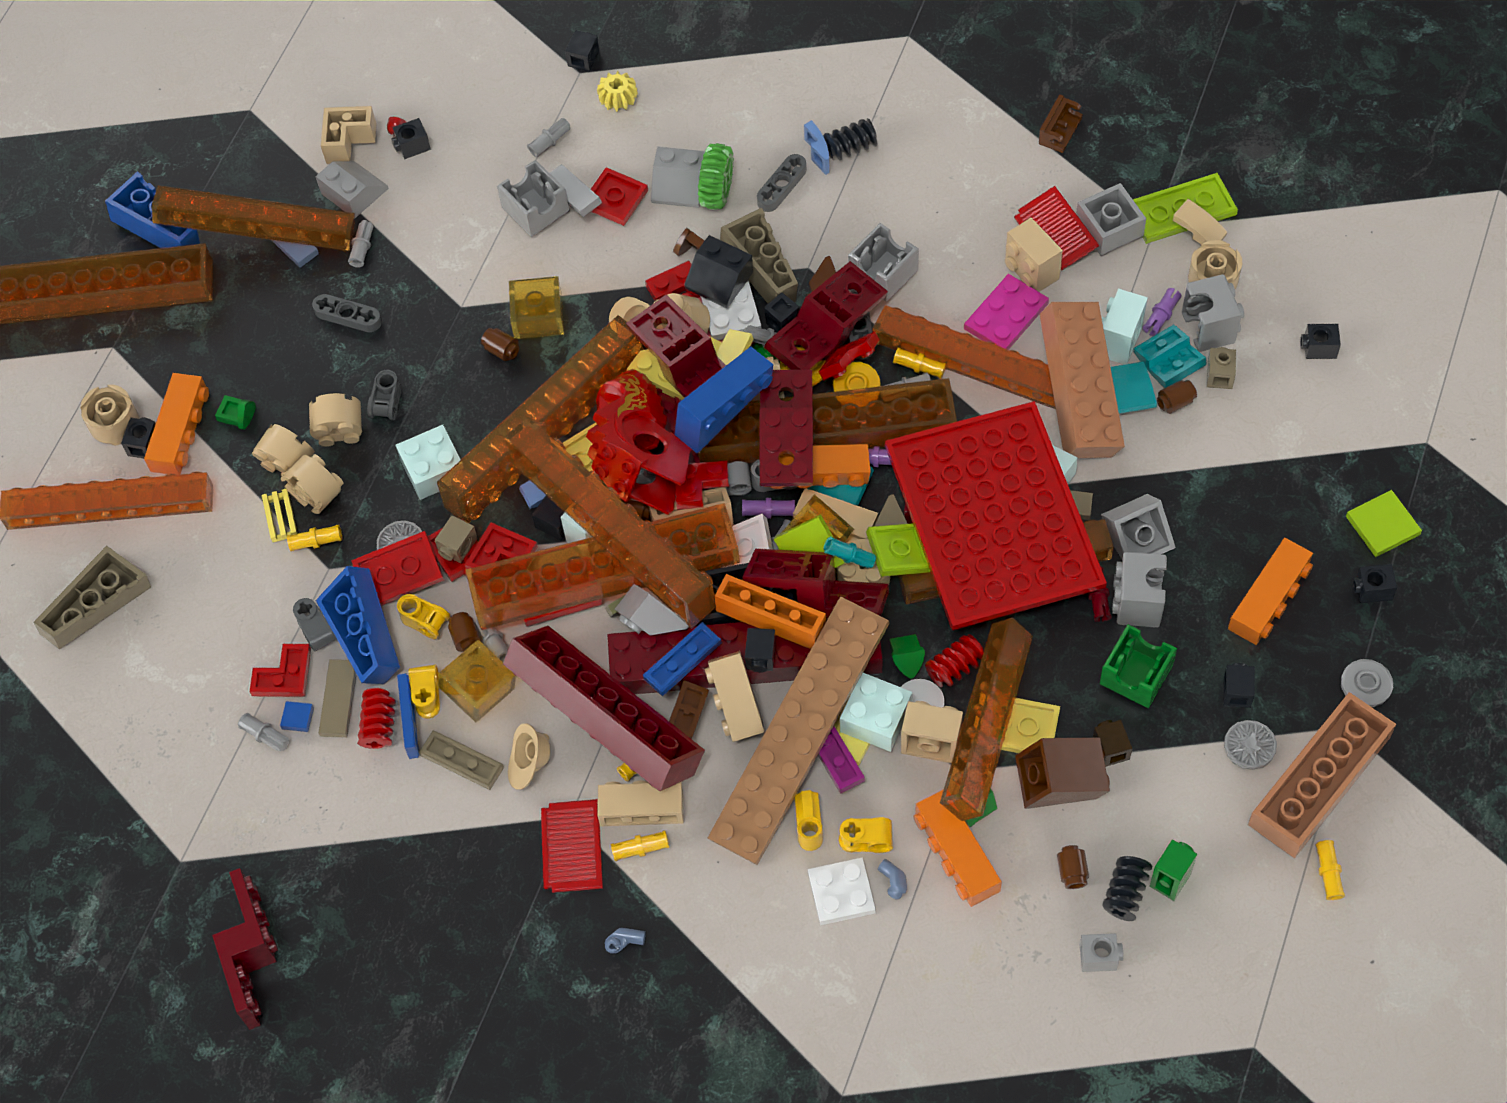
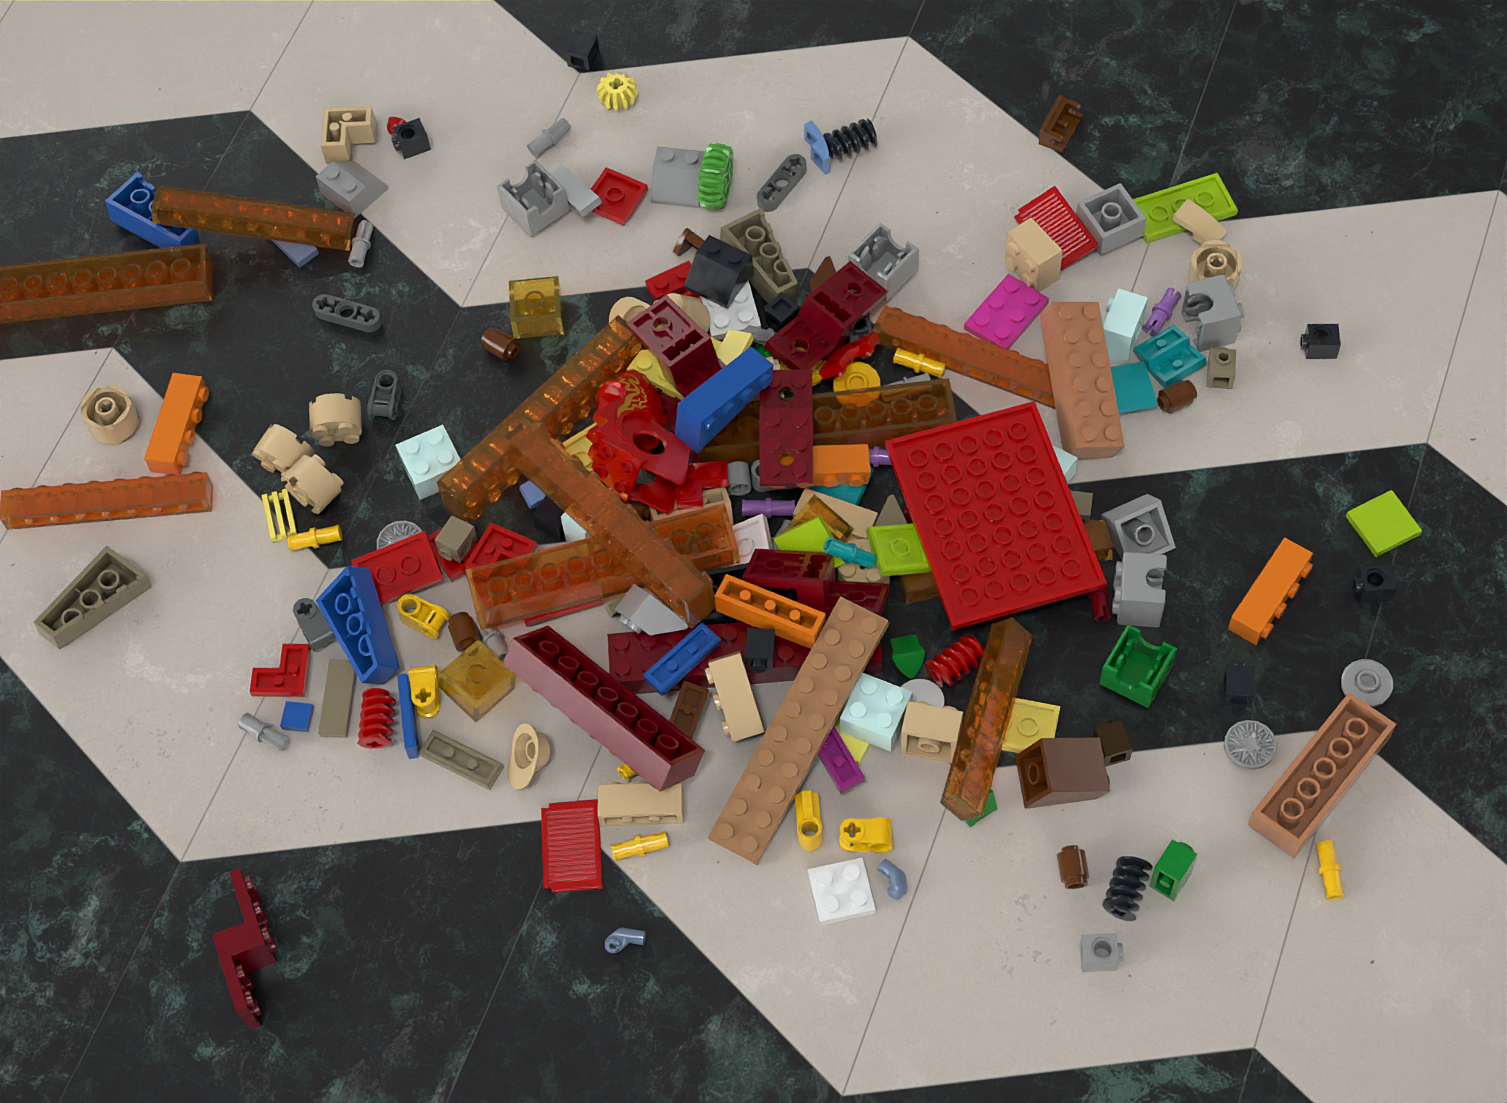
(131, 442): black brick -> none
(235, 411): green tile -> none
(958, 849): orange brick -> none

